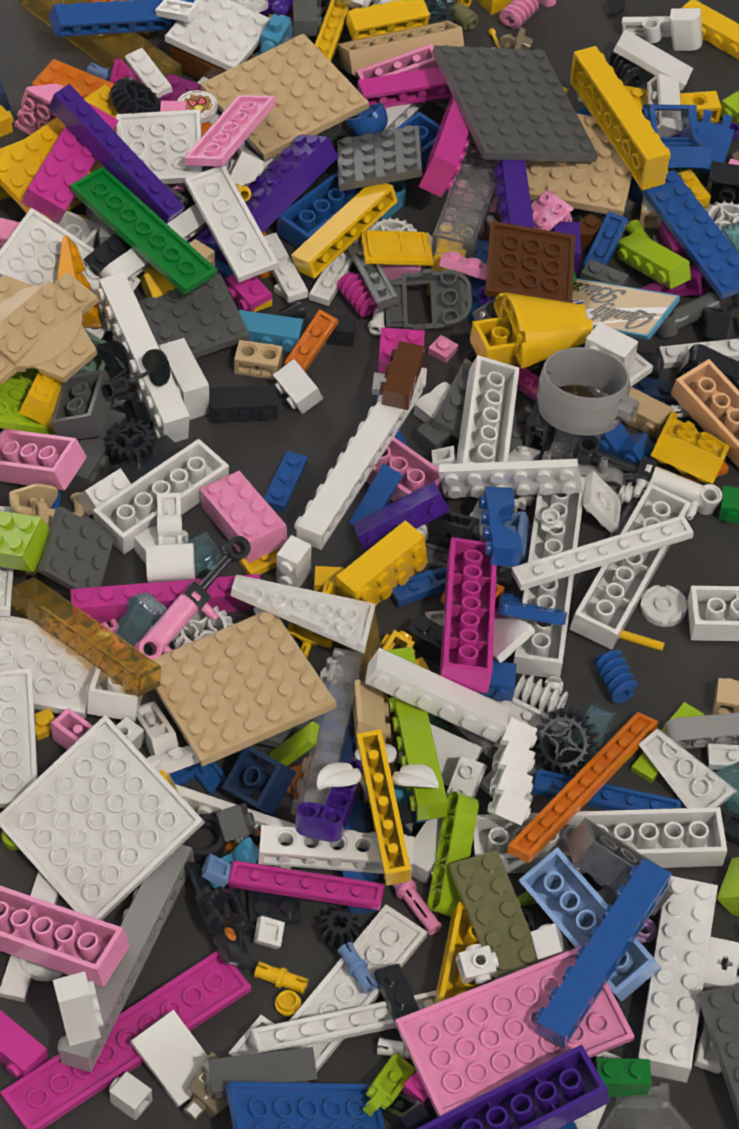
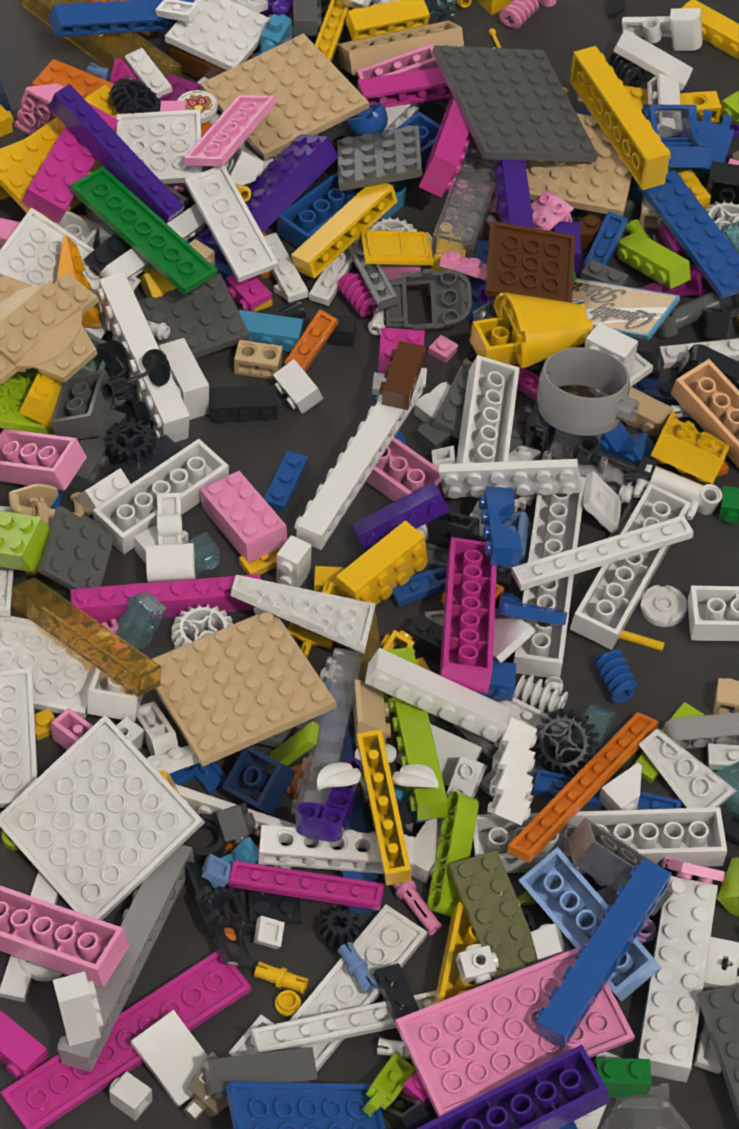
(160, 330): none -> white pin
(189, 602): bright pink piece -> none
(379, 492): blue tile -> none
(464, 16): olive brick -> none
(519, 42): dark tan hips -> none
(549, 520): white plate -> none
(622, 791): none -> white slope
(687, 869): none -> bright pink plate

